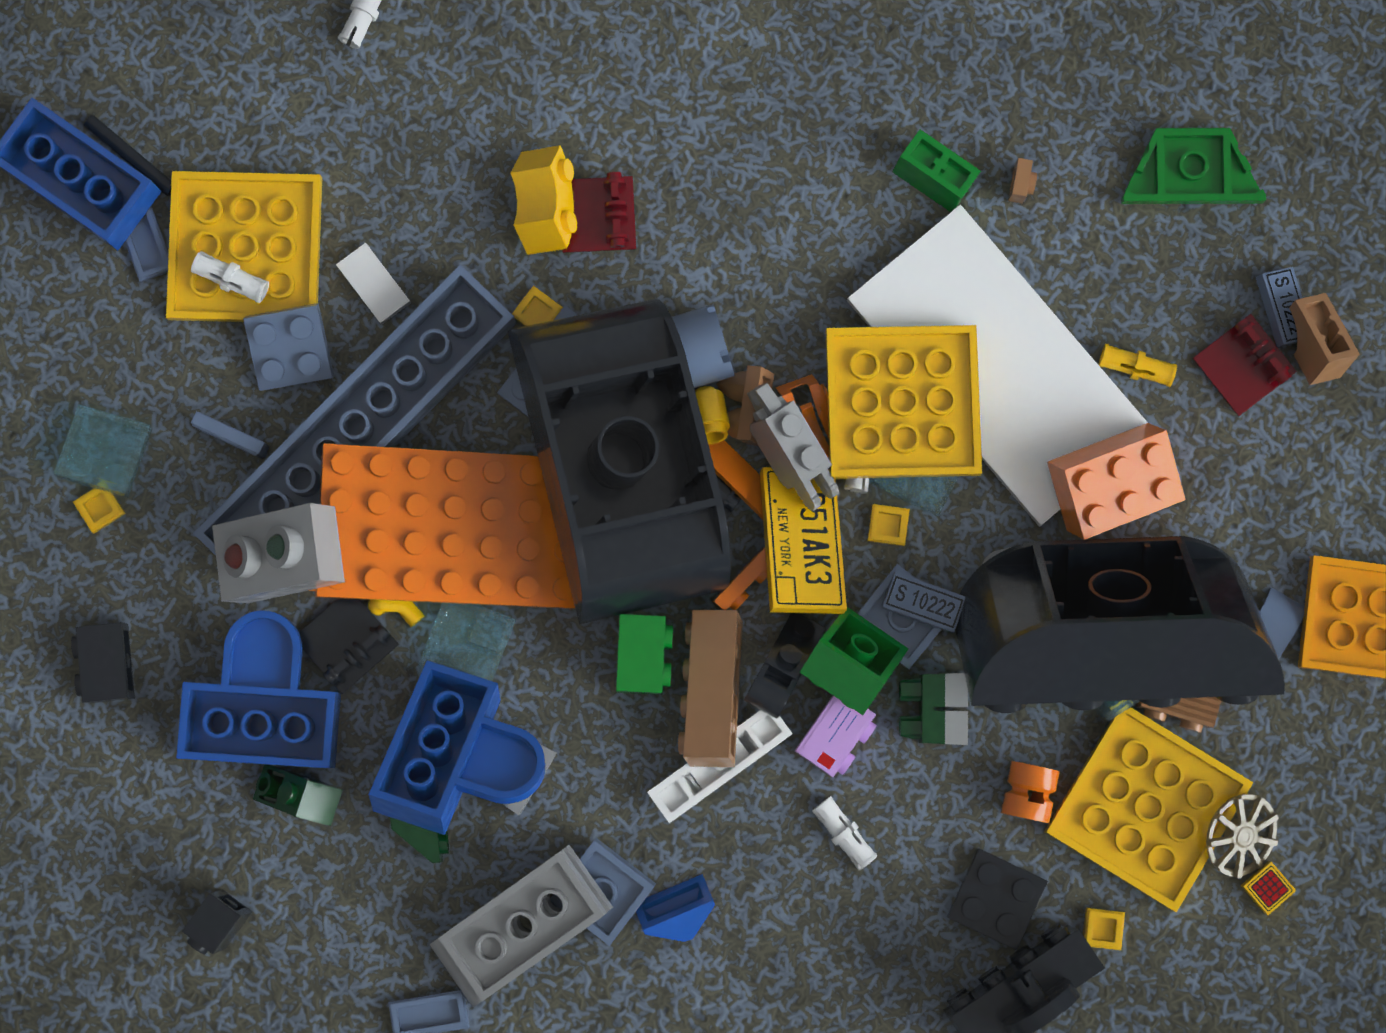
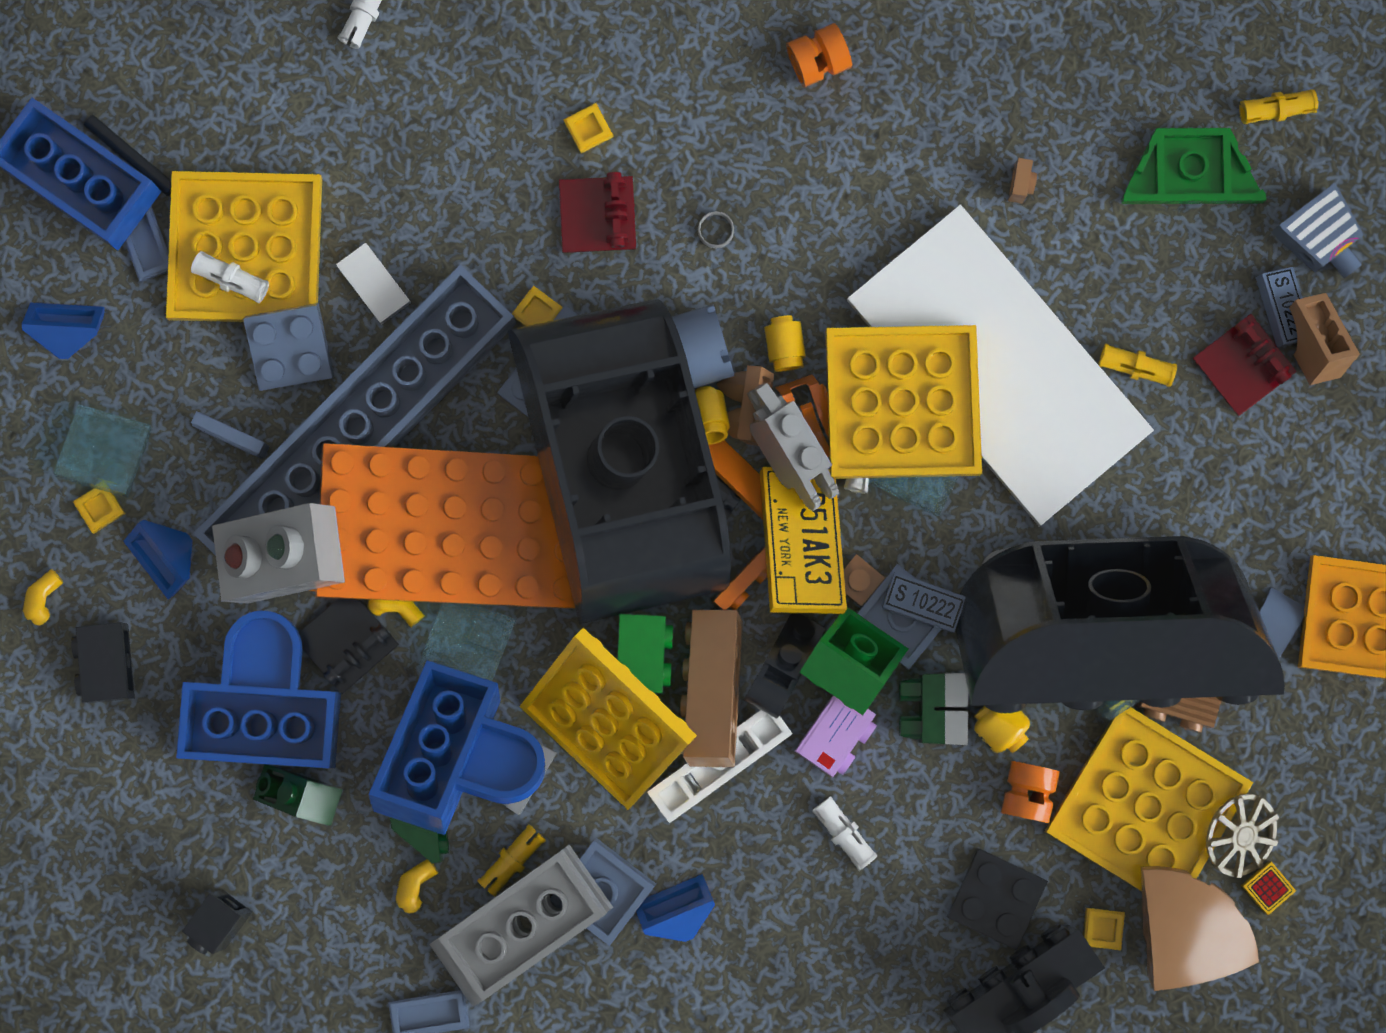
(36, 595): none -> yellow arm
(62, 327): none -> blue slope
(163, 554): none -> blue slope
(409, 886): none -> yellow arm
(511, 860): none -> yellow pin
(544, 200): yellow brick -> none
(588, 128): none -> yellow tile
(607, 719): none -> yellow plate
(719, 214): none -> light grey axle
(785, 343): none -> yellow brick
(828, 46): none -> orange wheel
(861, 580): none -> medium nougat plate
(888, 525): yellow tile -> none
(936, 171): green hinge -> none
(1002, 729): none -> yellow head
(1116, 480): orange brick -> none
(1191, 930): none -> medium nougat brick
(1278, 106): none -> yellow pin
(1323, 233): none -> sand blue torso

